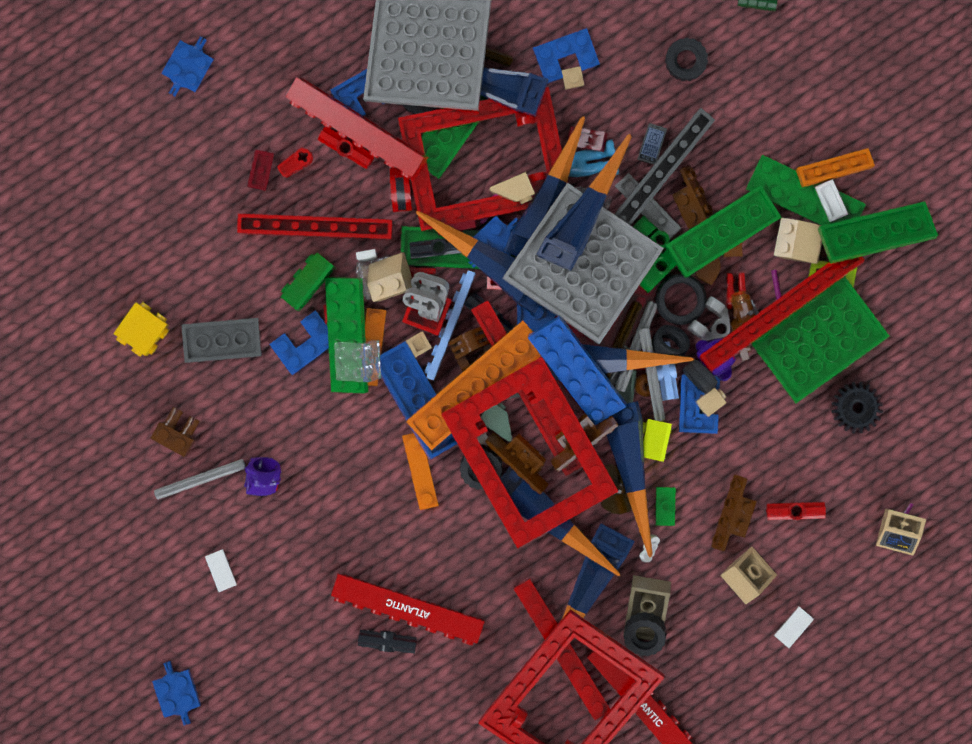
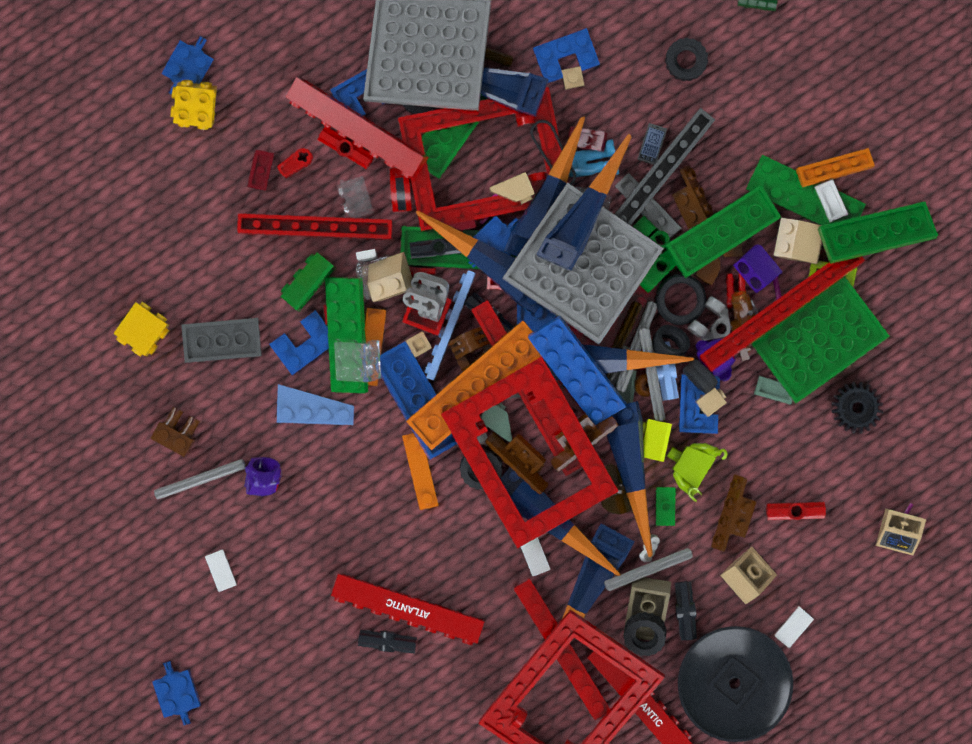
(194, 104): none -> yellow brick
(307, 408): none -> medium blue wing
(356, 197): none -> clear bracket
(535, 557): none -> white tile
(559, 142): none -> black piece
(648, 569): none -> light grey axle
(685, 610): none -> black piece
(693, 465): none -> lime torso
(742, 711): none -> black dish
(757, 268): none -> dark purple piece
(771, 389): none -> sand green tile

